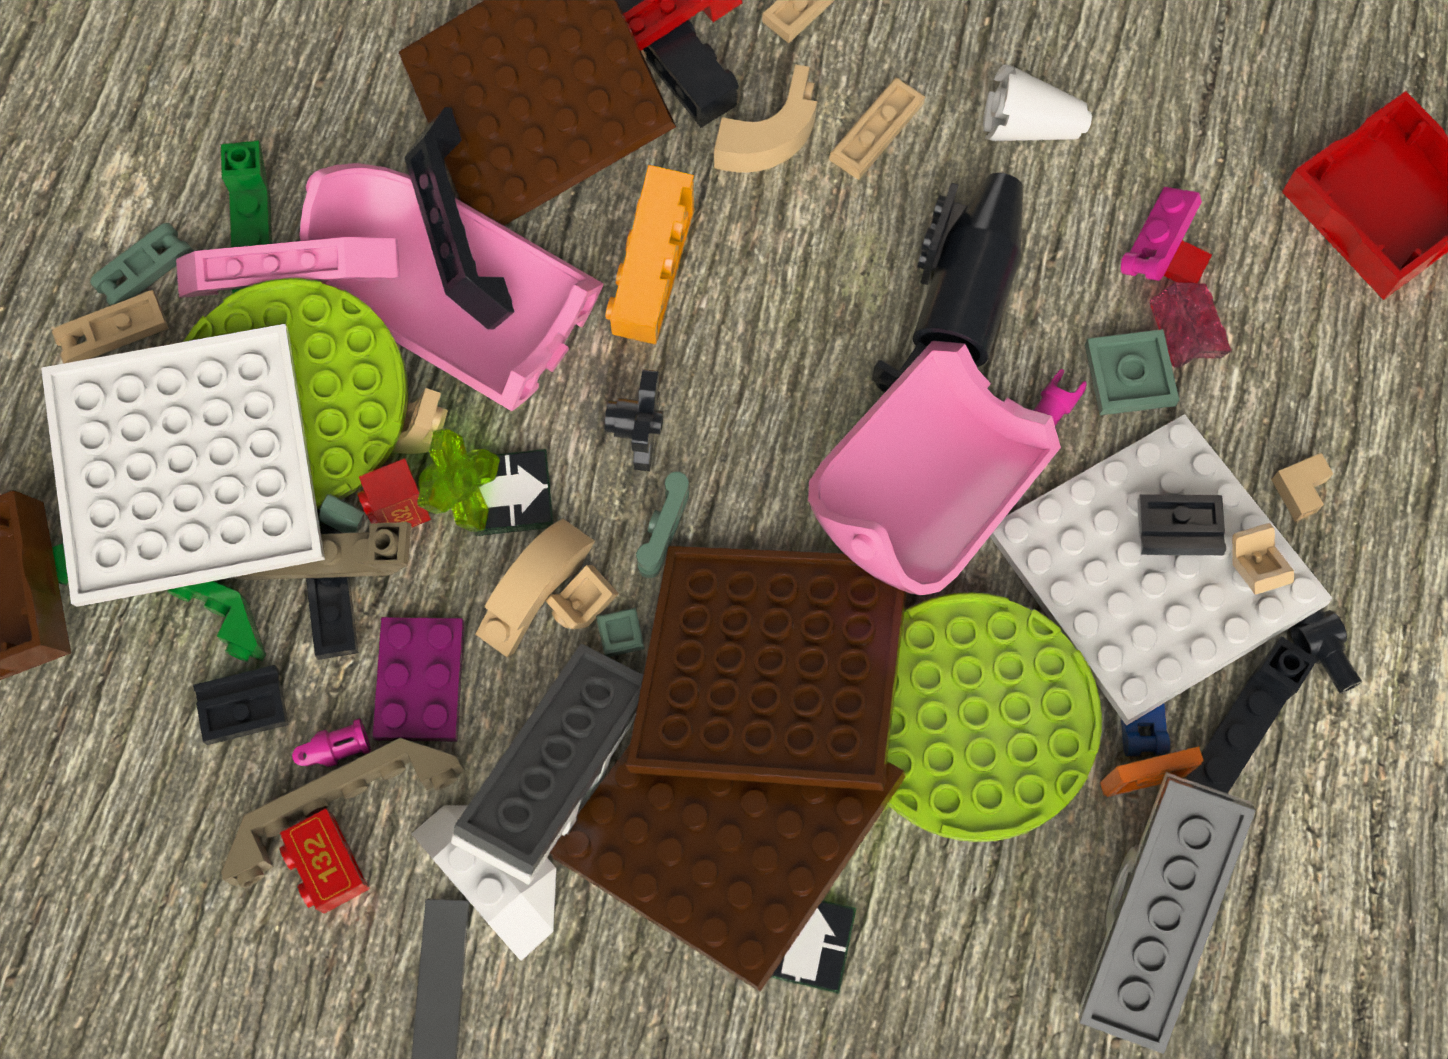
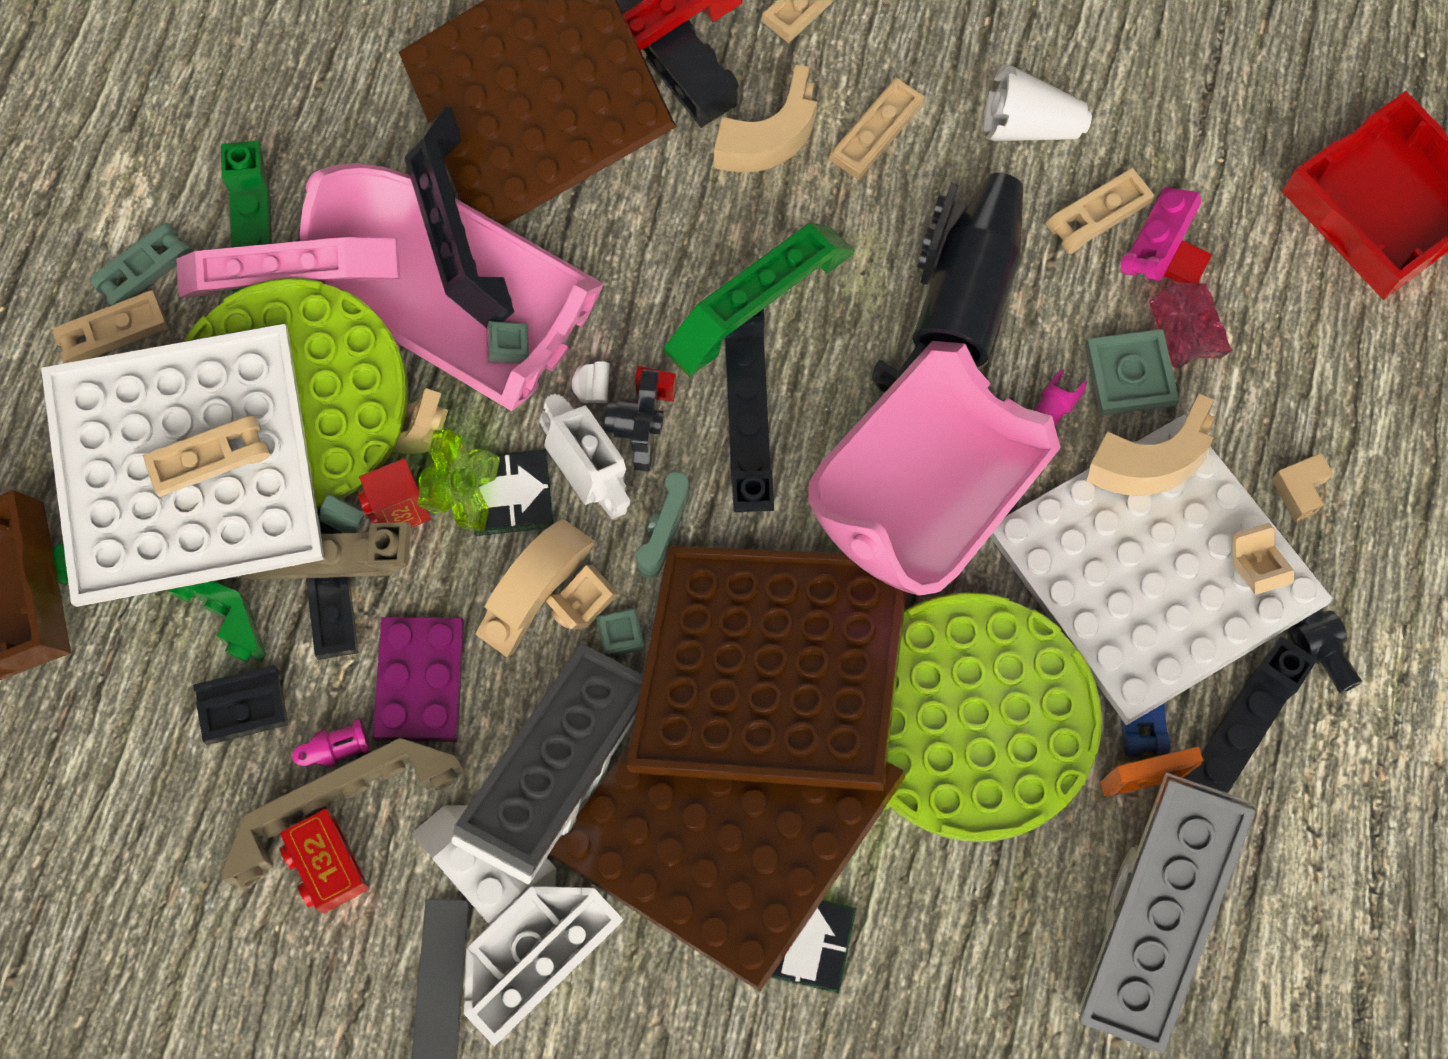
(205, 456): none -> tan plate
(507, 342): none -> sand green tile
(531, 953): none -> white wedge
(585, 455): none -> white hinge
(592, 382): none -> white plate
(652, 255): light orange wedge -> none
(667, 383): none -> red tile
(748, 418): none -> black slope
(751, 291): none -> green slope
(1100, 210): none -> tan plate
(1154, 468): none -> tan arch
(1181, 524): black plate -> none

